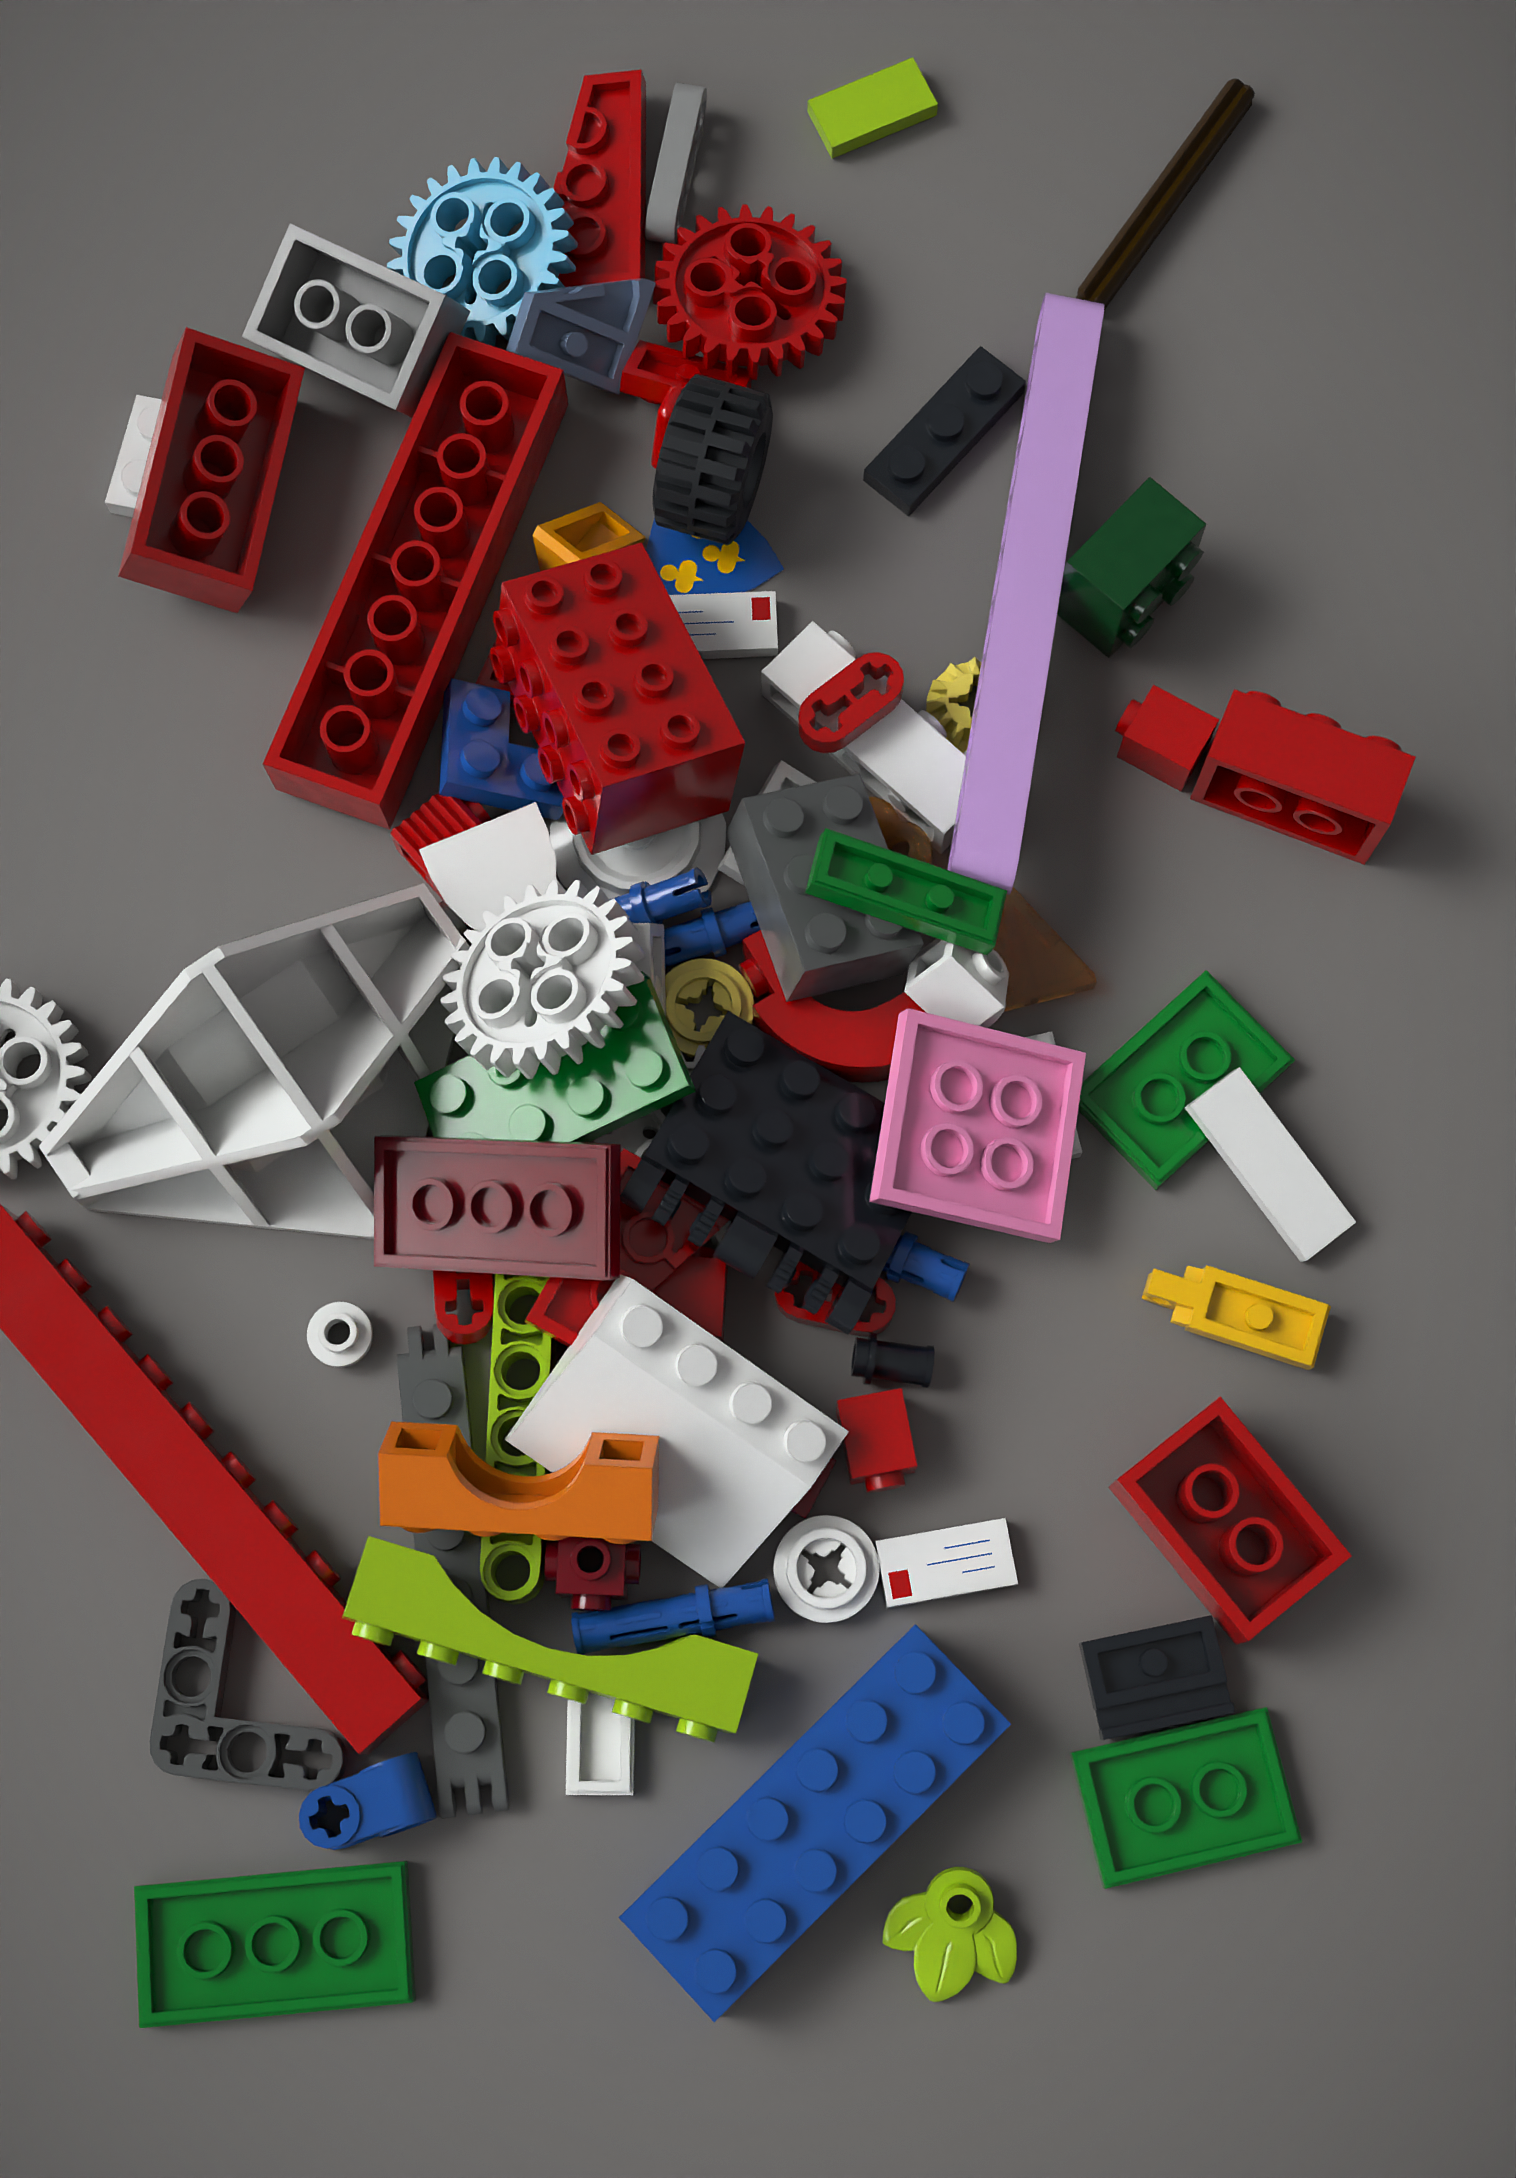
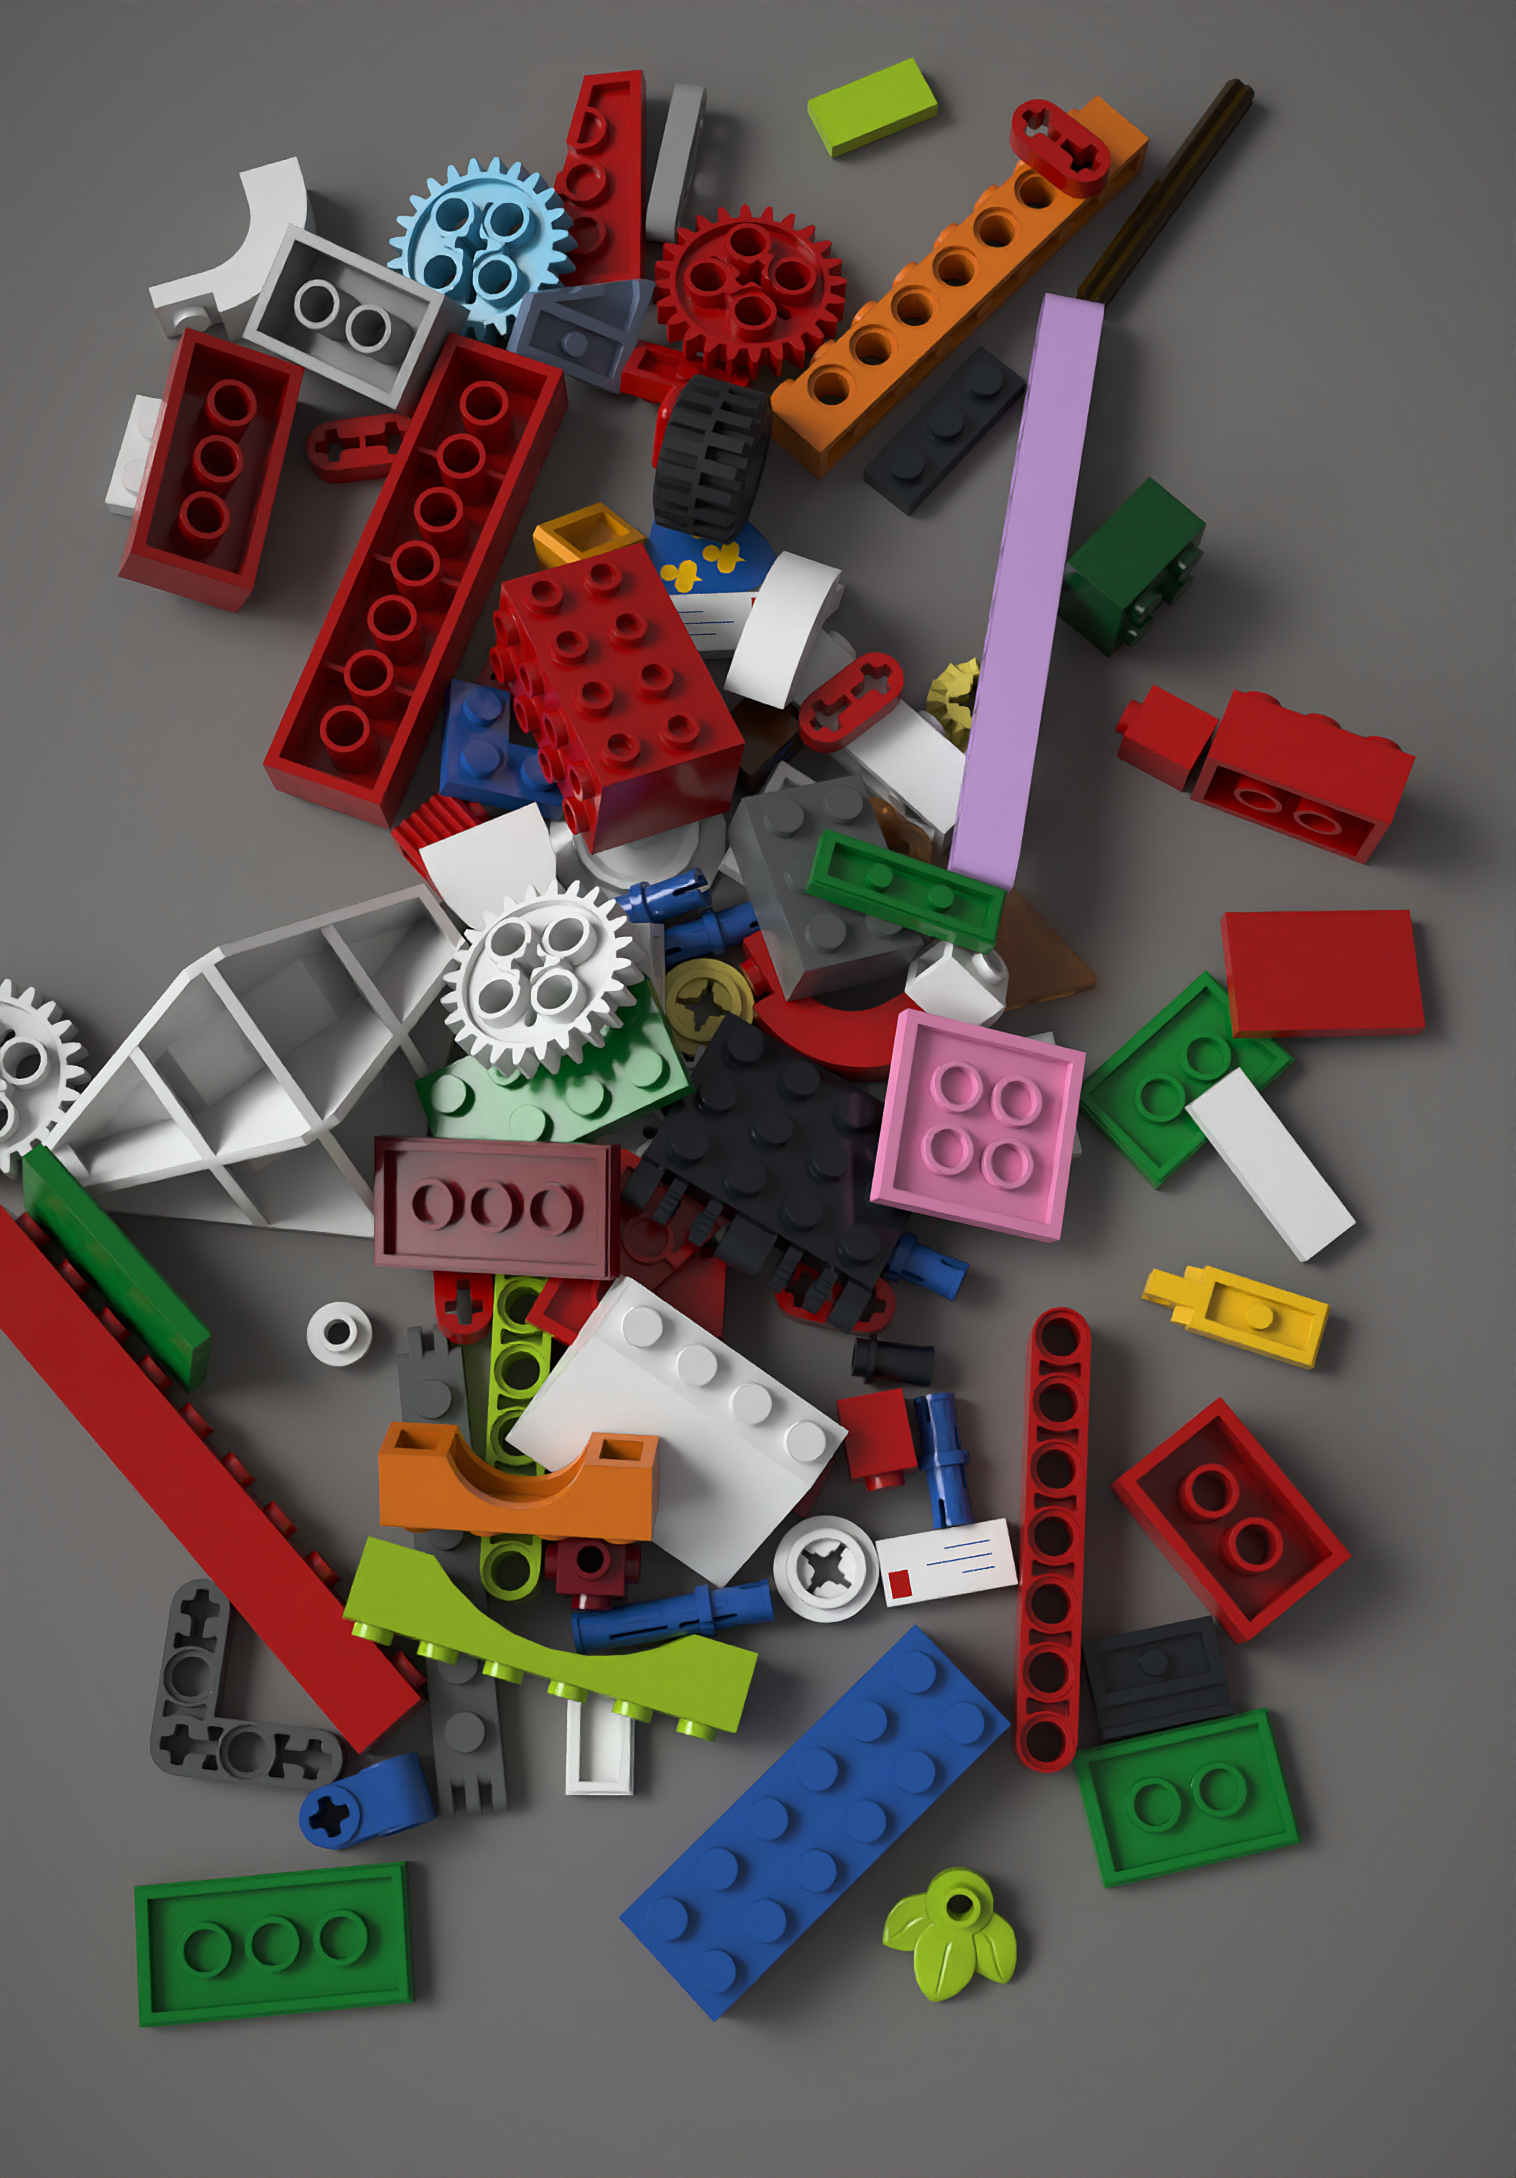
(116, 1268): none -> green tile
(231, 290): none -> white arch
(362, 444): none -> red beam
(768, 737): none -> reddish brown brick
(783, 629): none -> white arch
(824, 433): none -> orange brick
(943, 1460): none -> blue pin
(1035, 1569): none -> red beam
(1065, 143): none -> red beam
(1322, 973): none -> red tile

